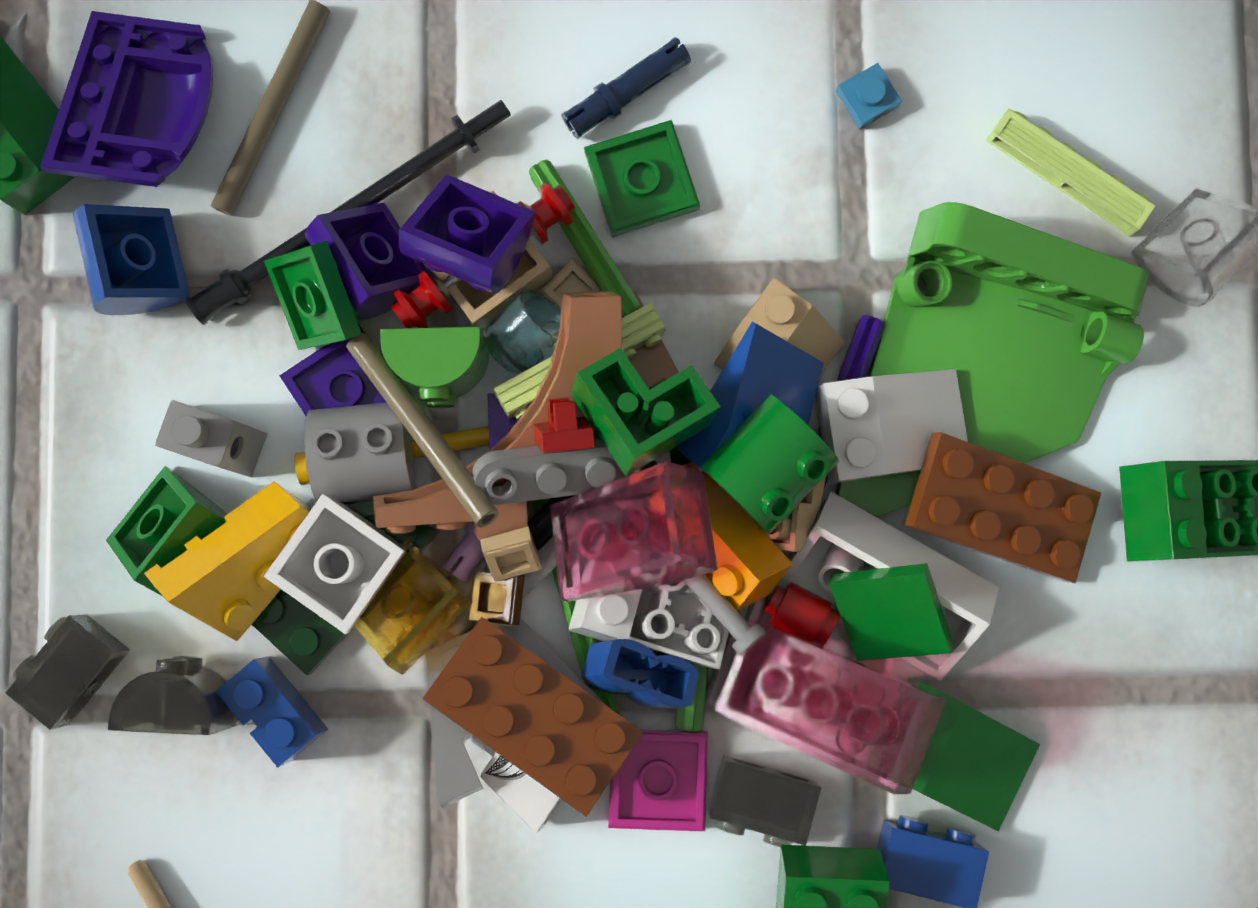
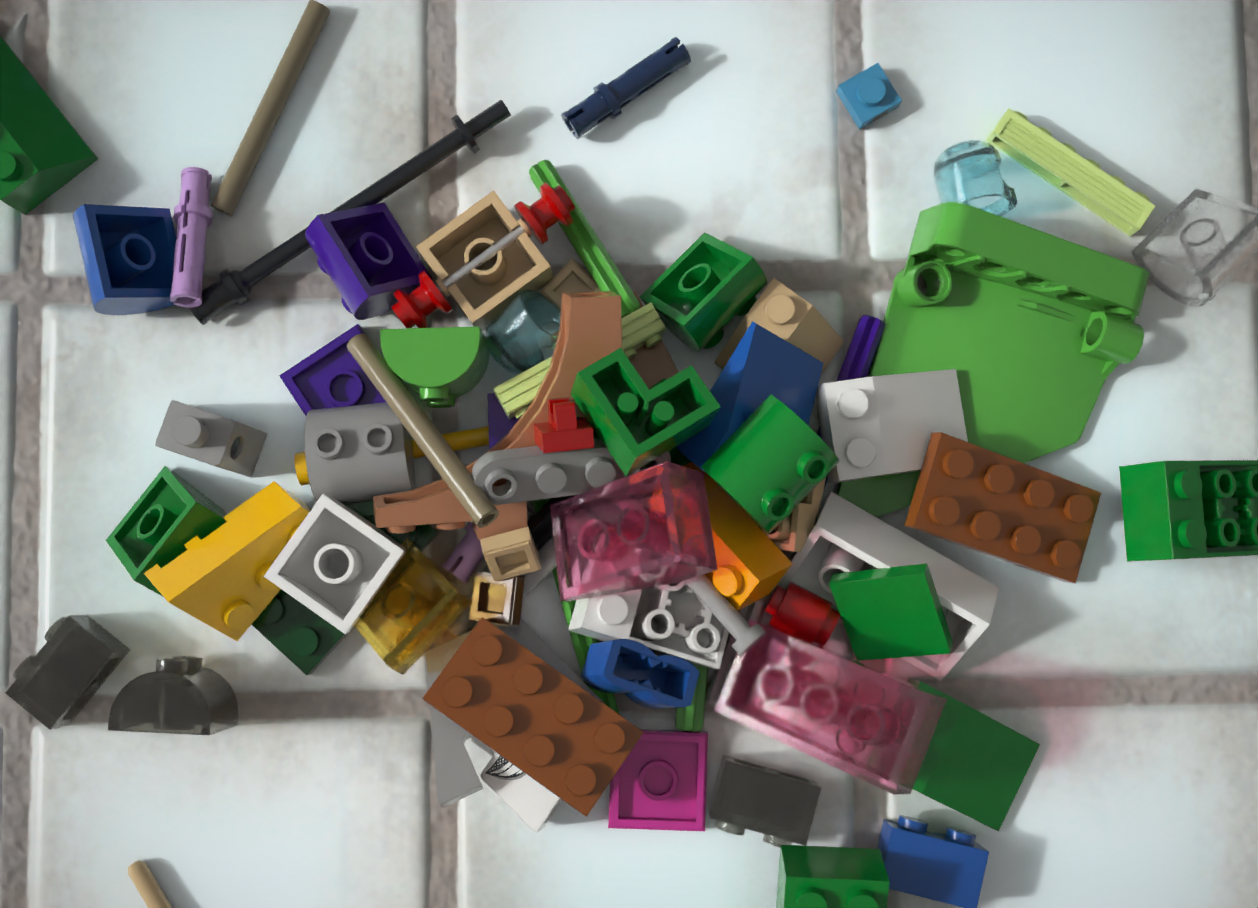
(132, 101): dark purple slope -> none
(192, 221): none -> lavender pin
(281, 714): blue piece -> none
(313, 296): green plate -> none
(467, 234): dark purple brick -> none
(641, 178): green tile -> none
(705, 291): none -> green brick
(971, 172): none -> clear light blue helmet

